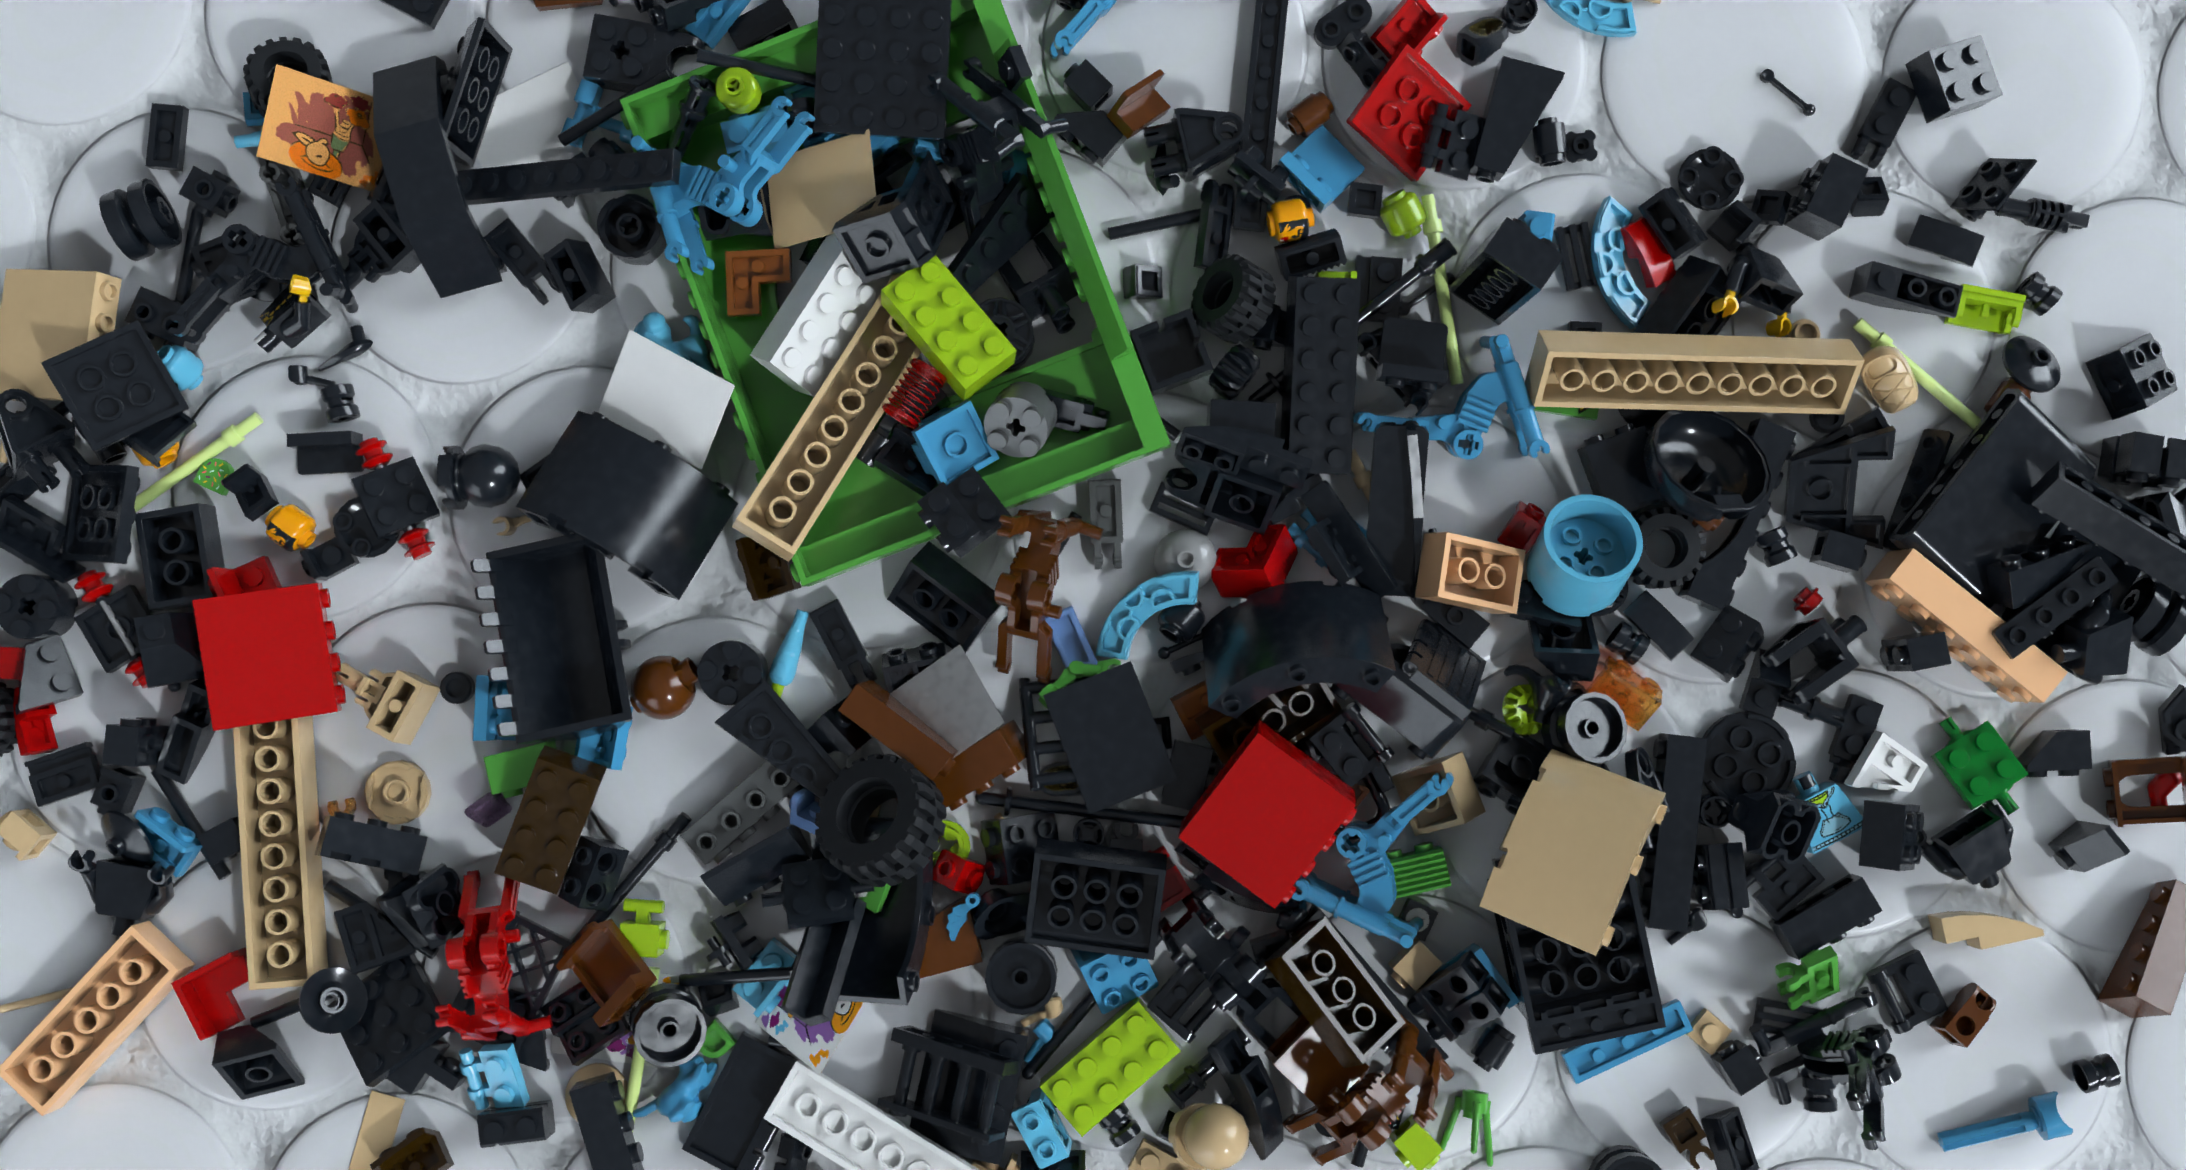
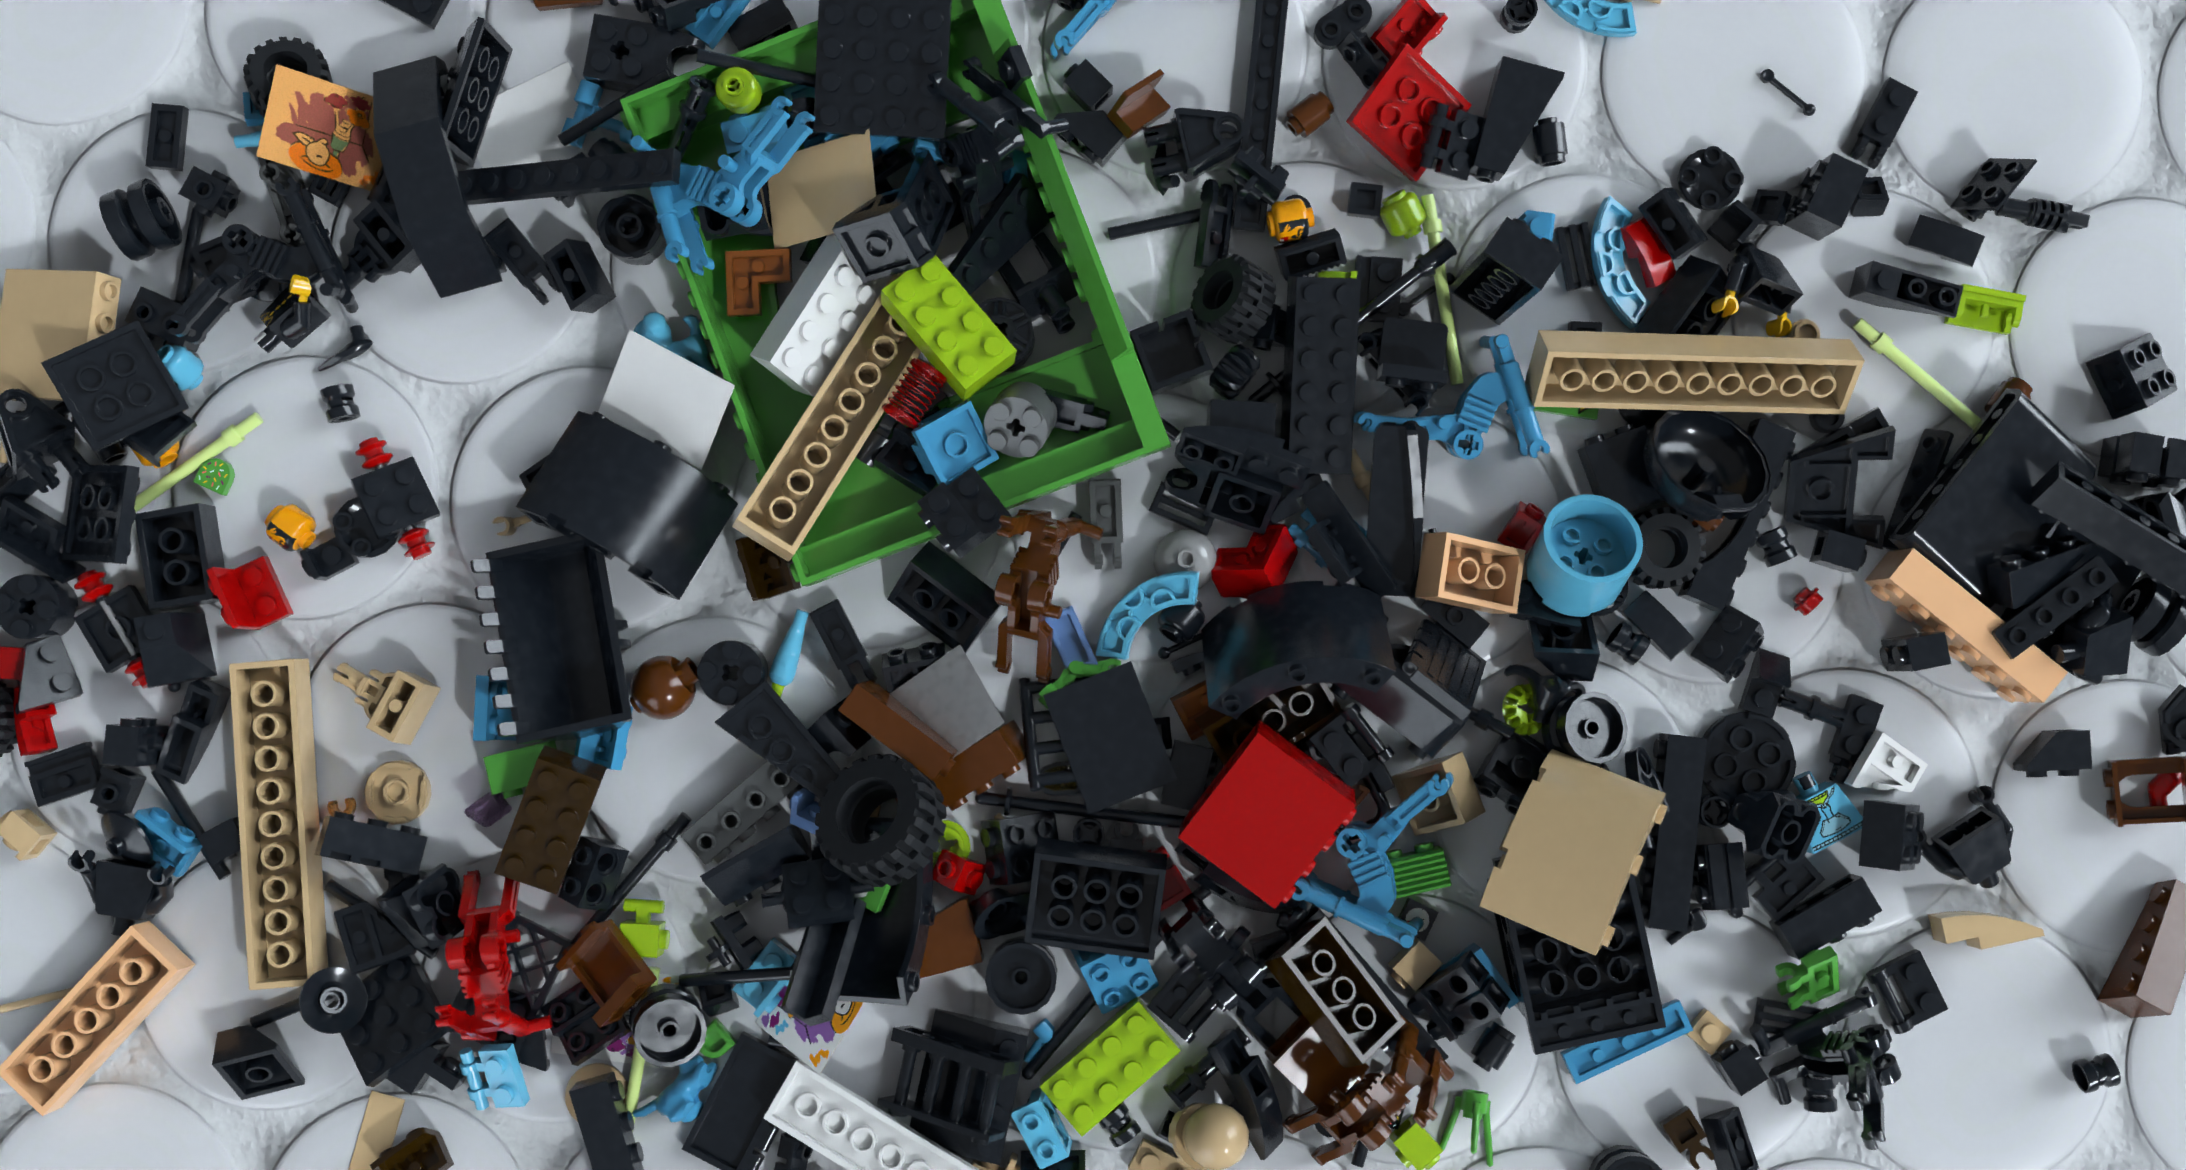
(209, 996): red panel -> none
(251, 491): black bracket -> none
(268, 655): red panel -> none
(299, 375): black hand -> none
(327, 452): black panel -> none
(457, 687): black tile -> none
(481, 475): black tile -> none
(516, 1124): black brick -> none
(959, 914): dark azure piece -> none
(1052, 1010): tan hand -> none
(1142, 282): black slope -> none
(1321, 168): dark azure bracket -> none
(1481, 39): black rock -> none
(1588, 151): black plate -> none
(1633, 693): clear orange bracket -> none
(1828, 646): black piece -> none
(1889, 379): tan piece -> none
(1953, 79): brick -> none
(1965, 1015): reddish brown leg -> none
(1979, 765): green plate -> none
(2031, 364): black dish -> none
(2039, 293): black wheel -> none
(2041, 1116): dark azure piece -> none
(2087, 846): black slope -> none

